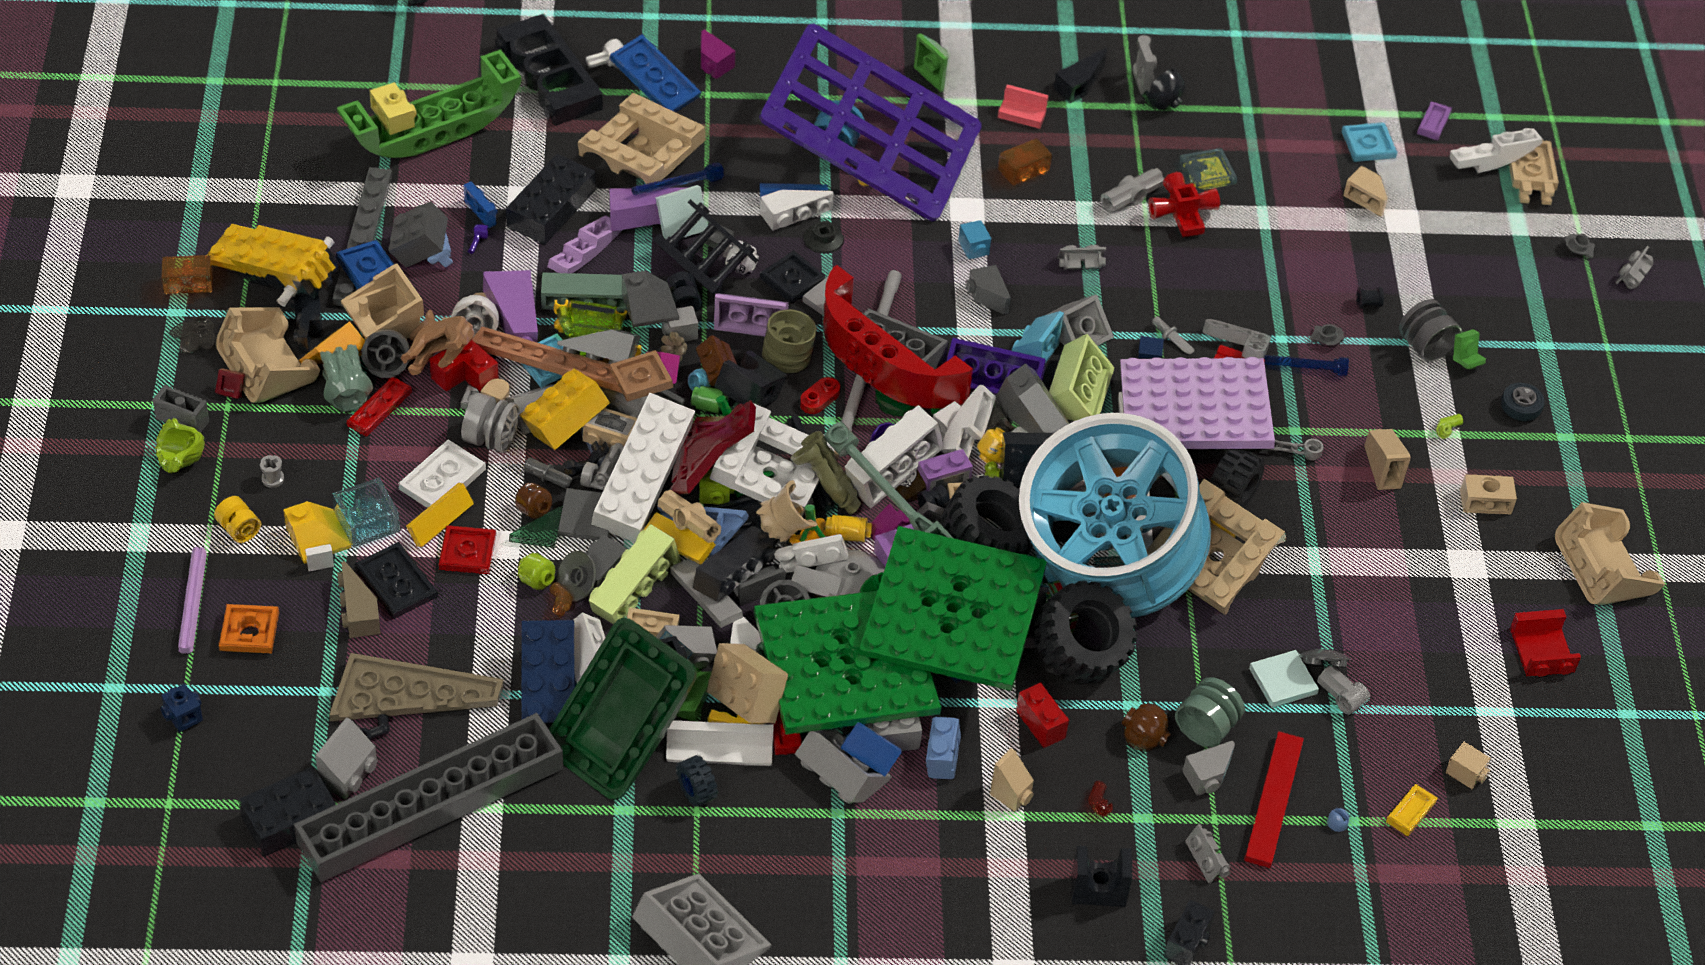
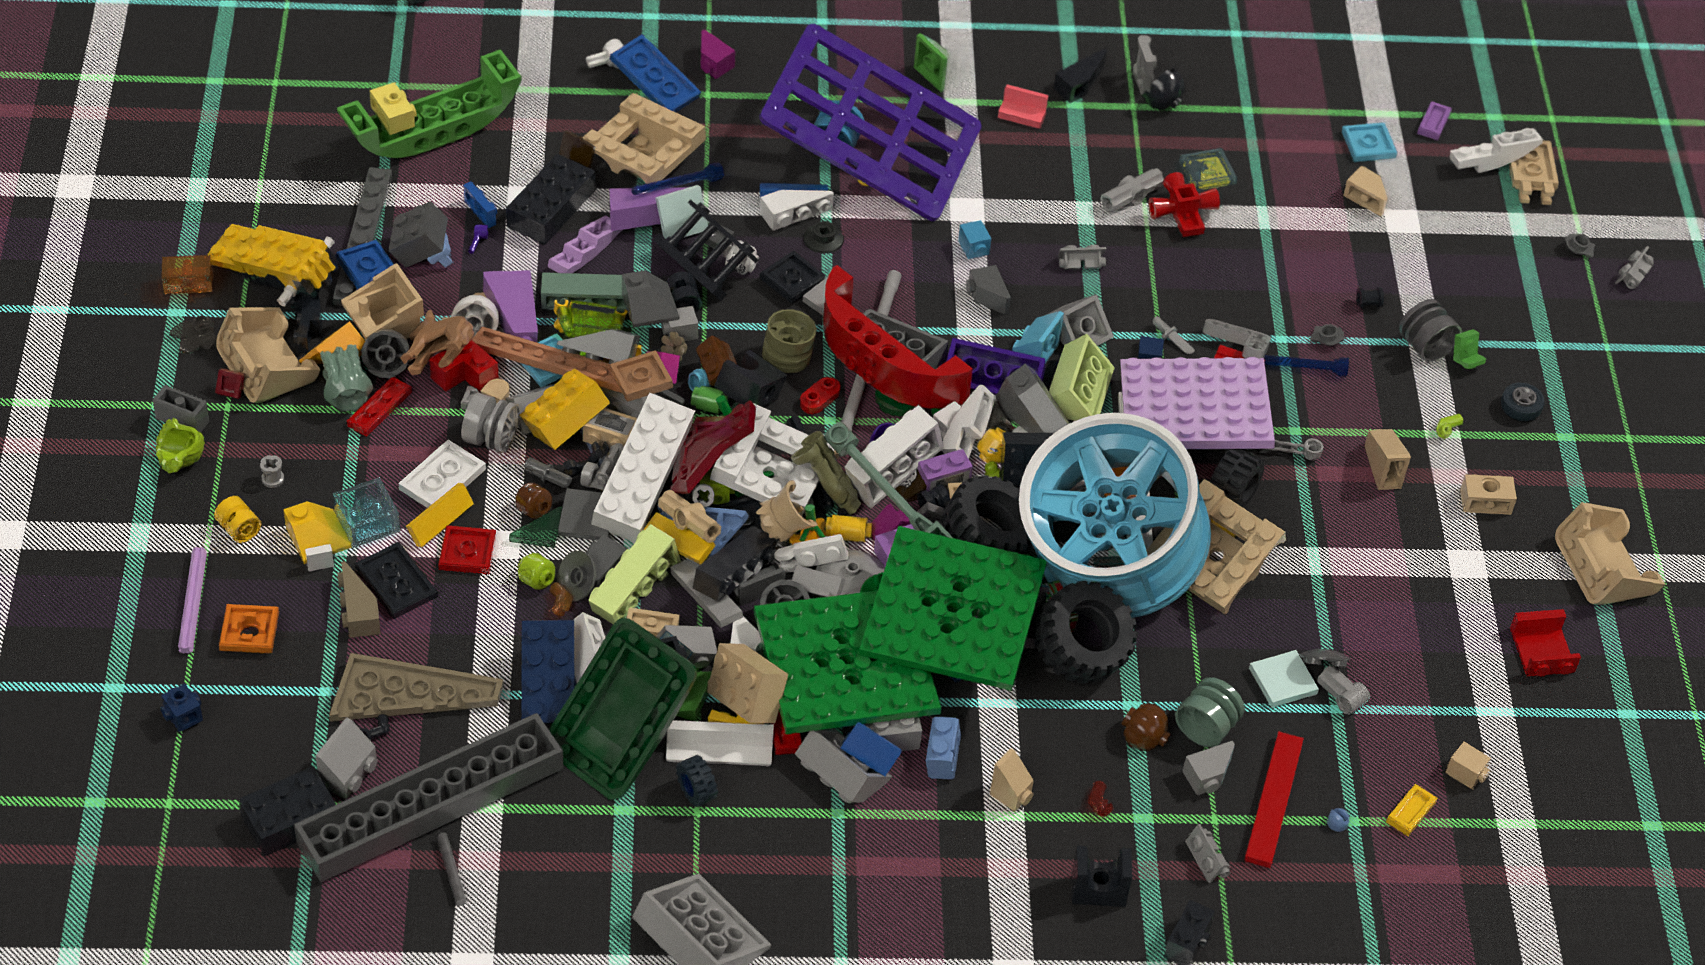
(451, 869): none -> flat silver bar
(557, 105): black fence -> none
(577, 149): none -> dark brown piece
(704, 487): none -> light grey bush
(744, 313): lavender slope -> none
(1024, 161): clear orange brick -> none
(1042, 715): red brick -> none

